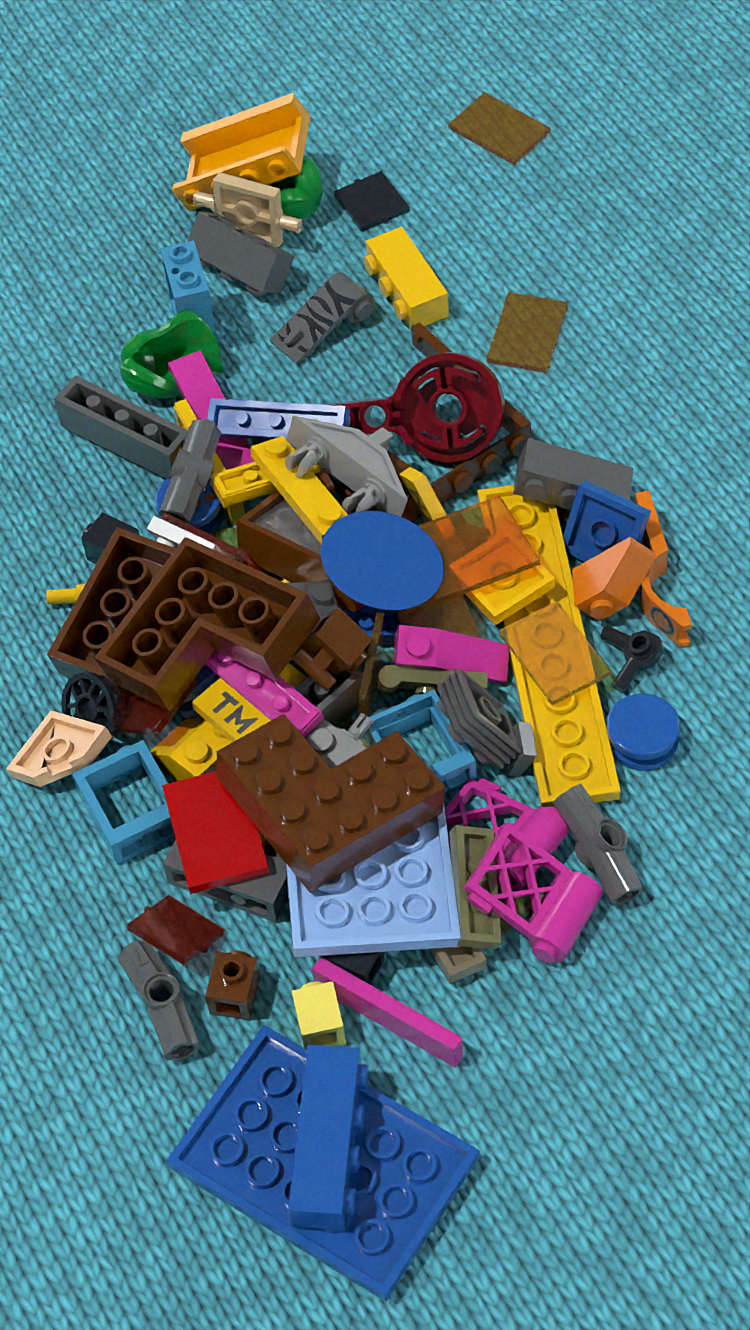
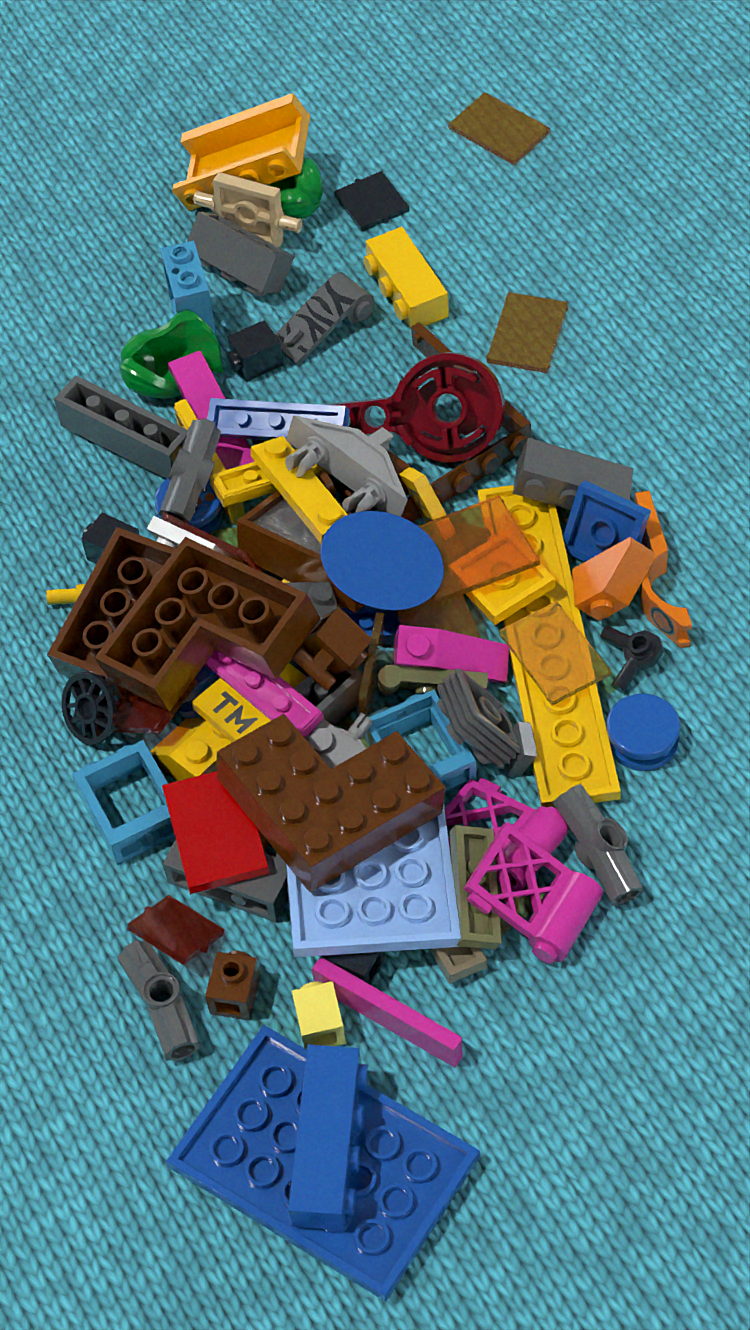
(58, 749): light nougat plate -> none
(254, 351): none -> black brick

